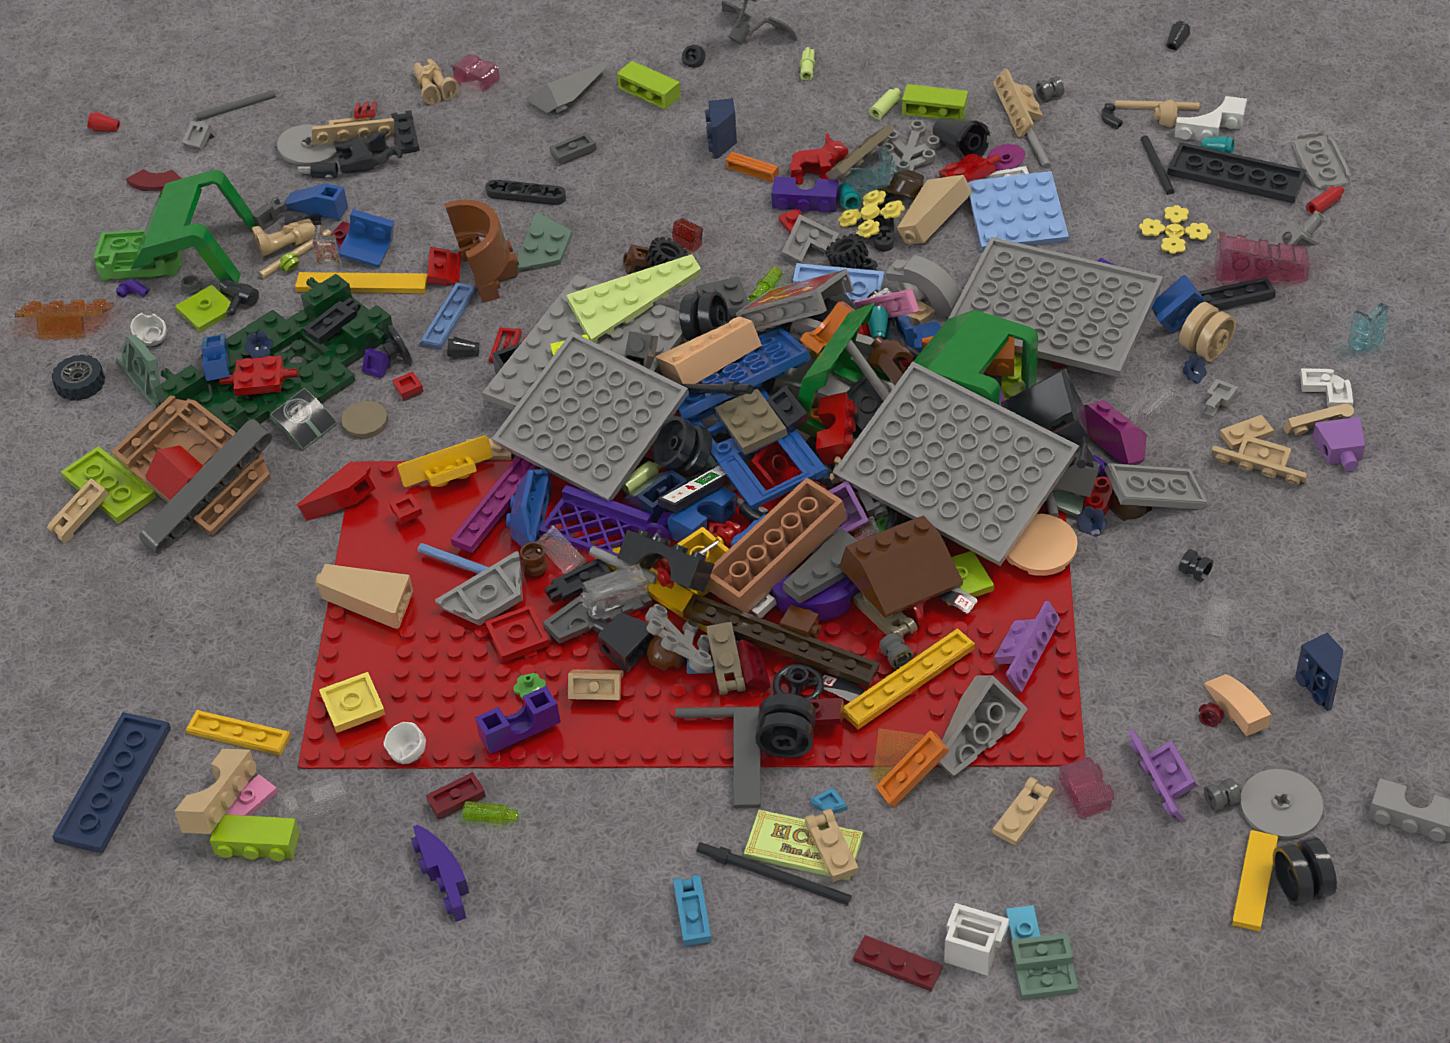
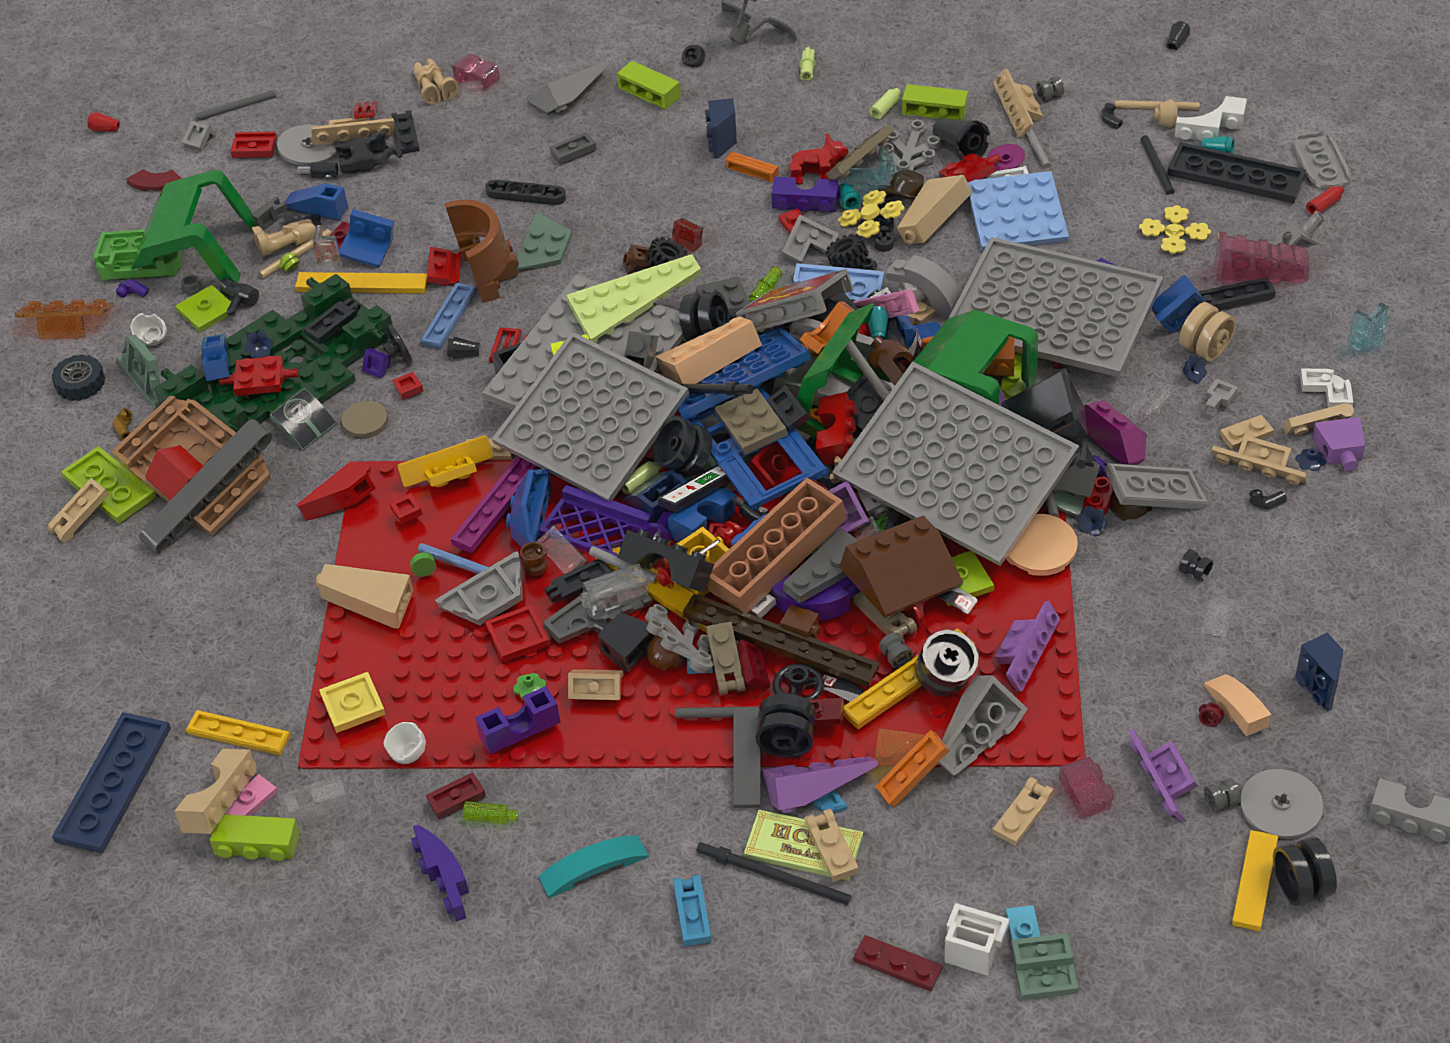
(122, 422): none -> pearl gold arm
(253, 144): none -> red plate
(422, 564): none -> bright green tile
(590, 861): none -> teal slope
(795, 786): none -> medium lavender wedge
(916, 347): none -> sticker
(946, 663): none -> black wheel
(1268, 502): none -> black arm
(1311, 459): none -> dark blue plant

